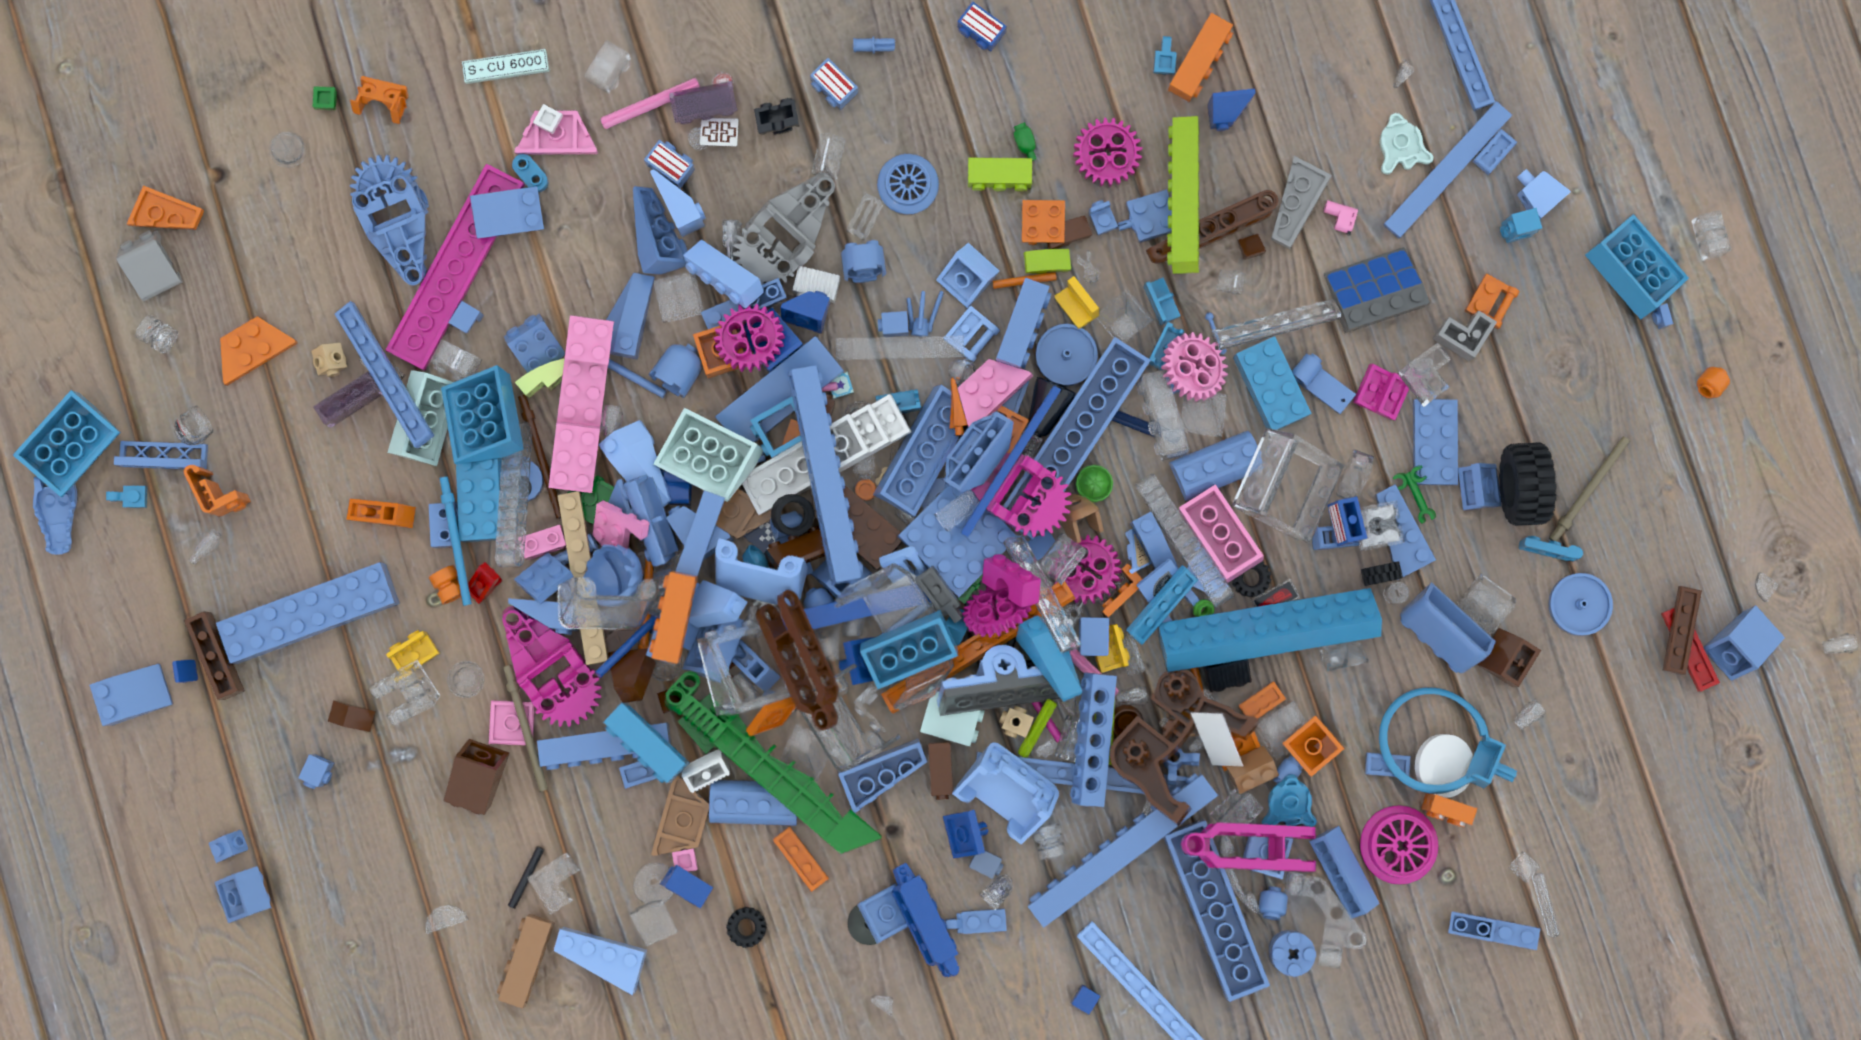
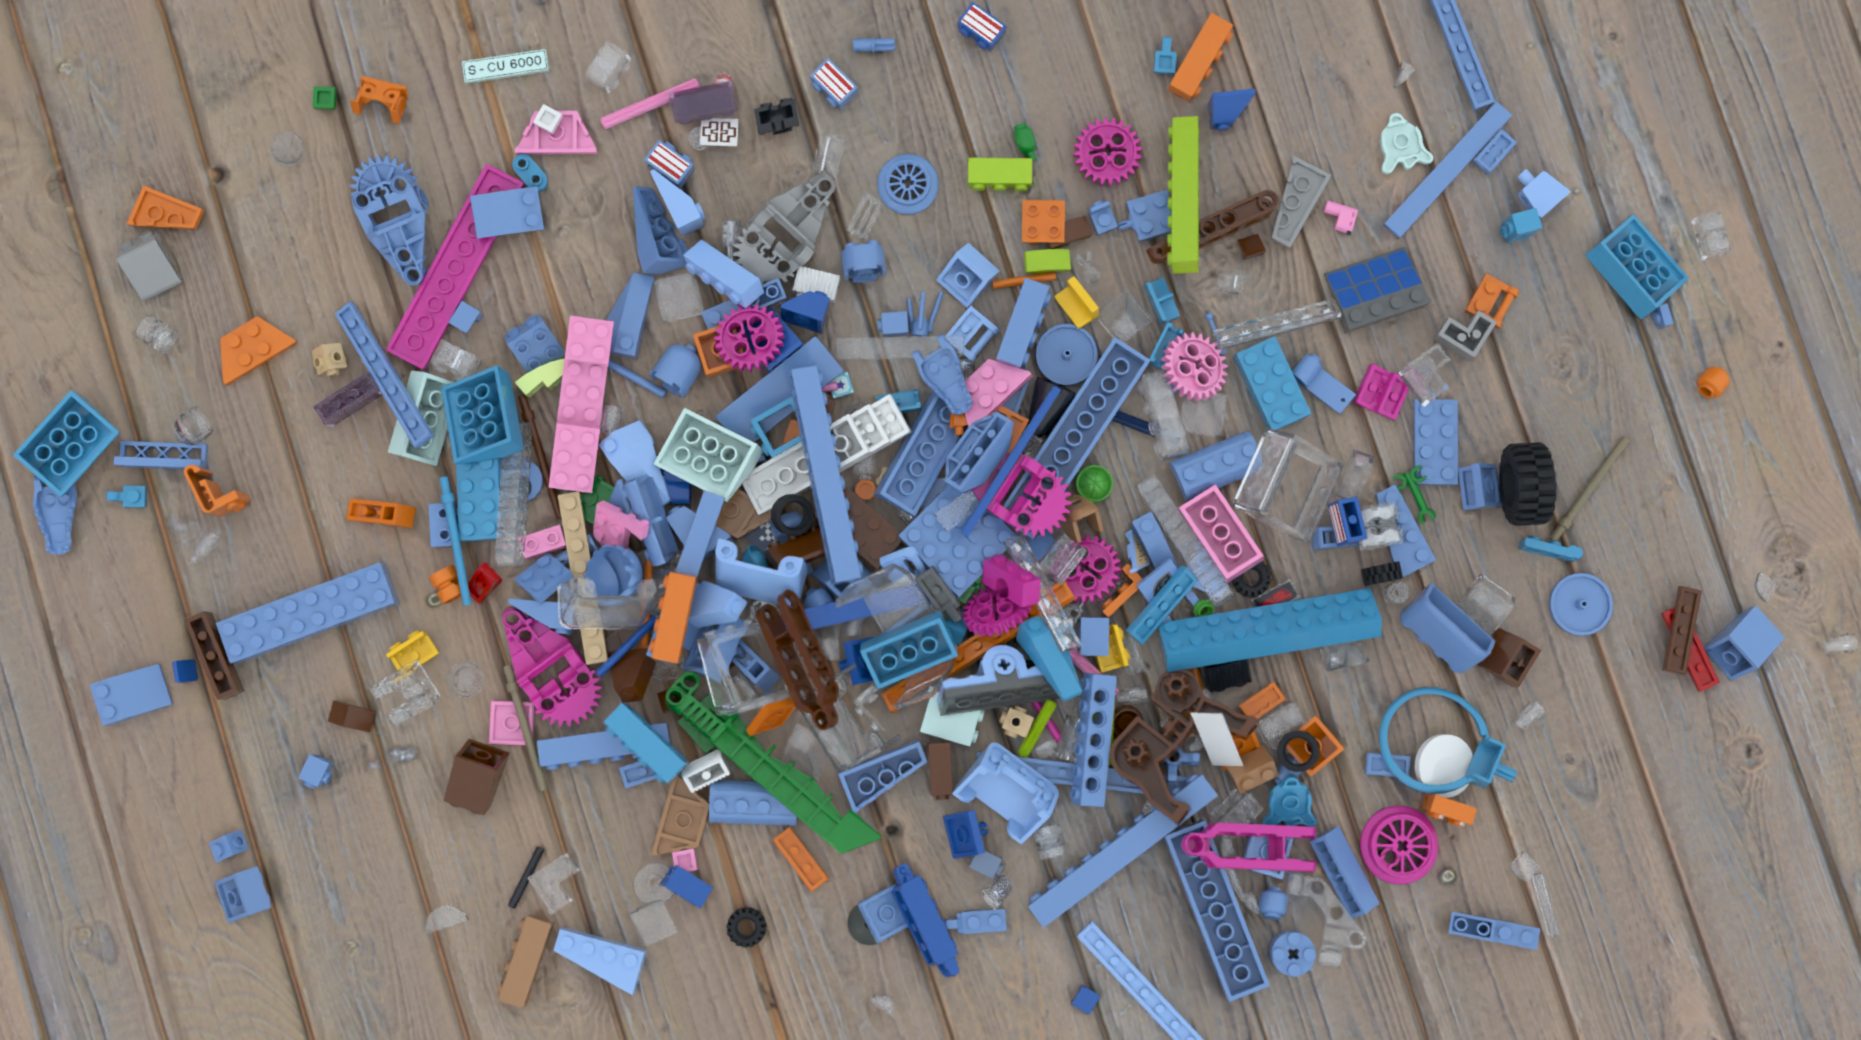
(944, 375): none -> medium blue animal
(1282, 753): none -> black tyre

